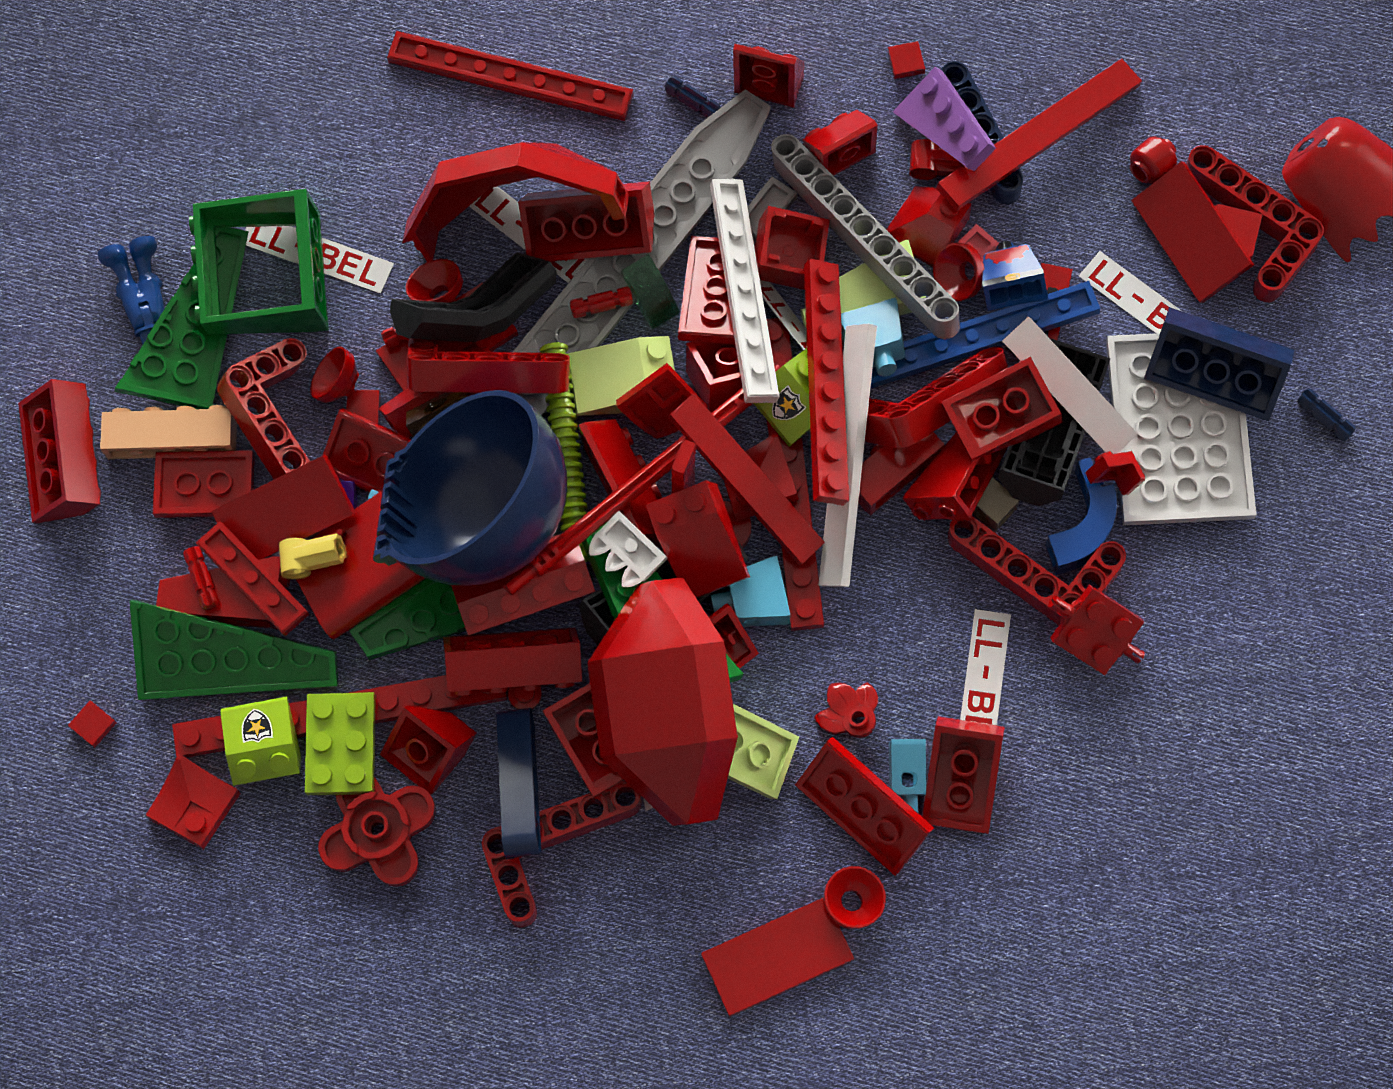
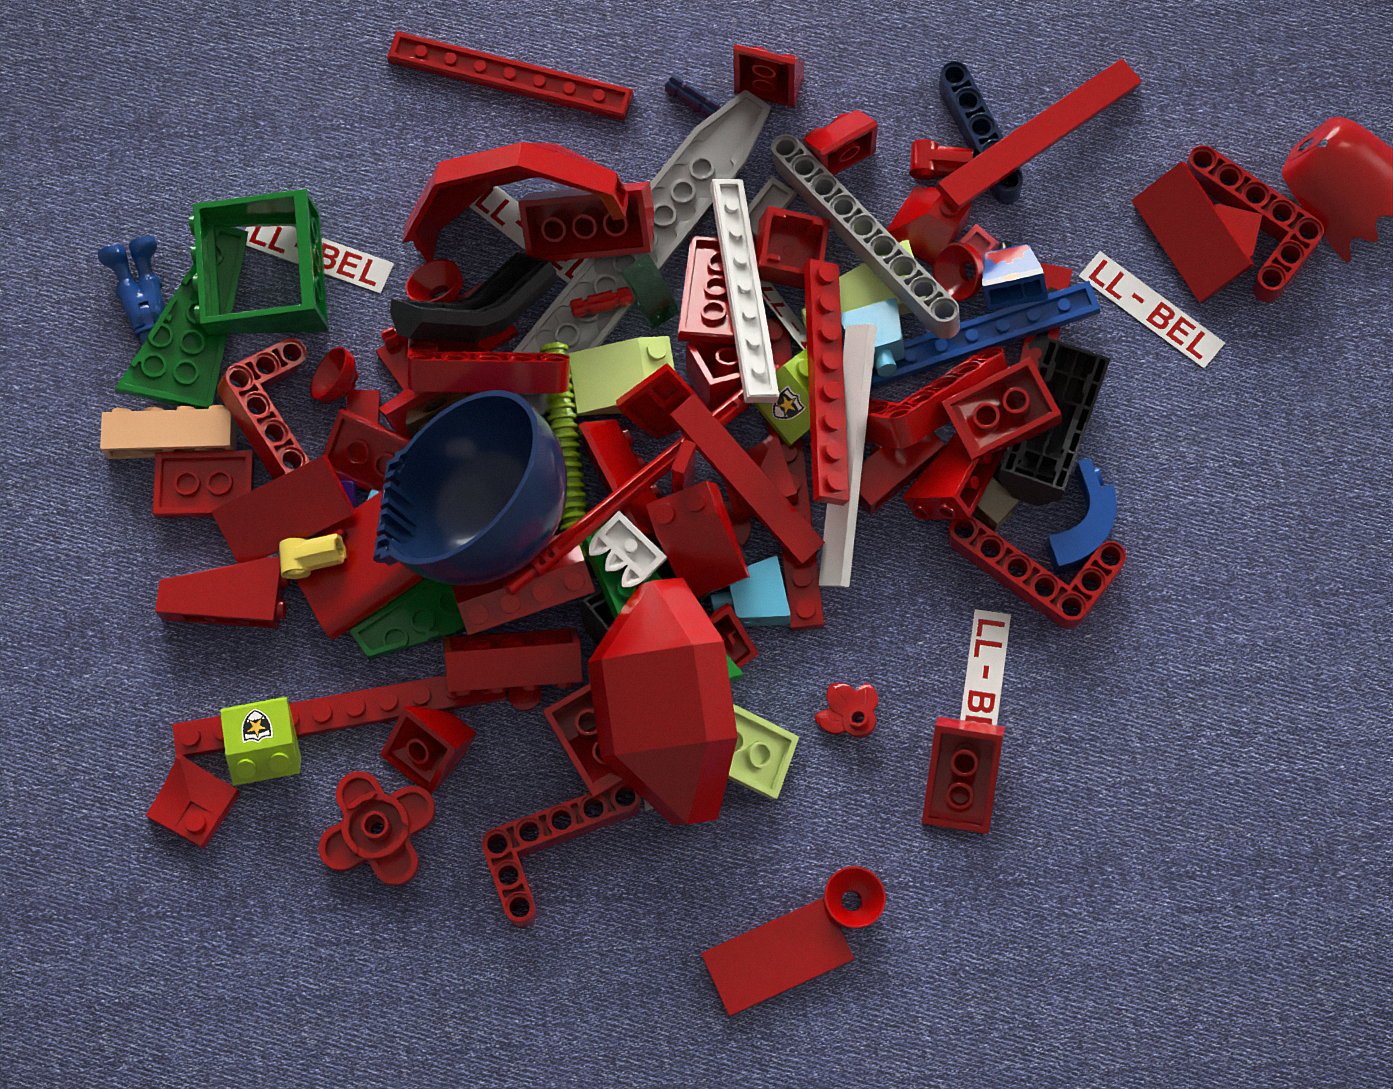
(59, 451): red slope -> none
(92, 724): red tile -> none
(201, 578): red axle -> none
(201, 656): green wing -> none
(252, 578): red tile -> none
(340, 743): lime plate -> none
(518, 783): dark blue beam -> none
(864, 806): red tile -> none
(906, 60): red tile -> none
(910, 758): medium azure torso -> none
(946, 120): medium lavender wing -> none
(1071, 387): white sticker -> none
(1096, 629): red plate -> none
(1118, 467): red bracket -> none
(1152, 159): red head -> none
(1186, 446): white plate -> none
(1219, 364): dark blue slope -> none
(1326, 414): dark blue axle -> none

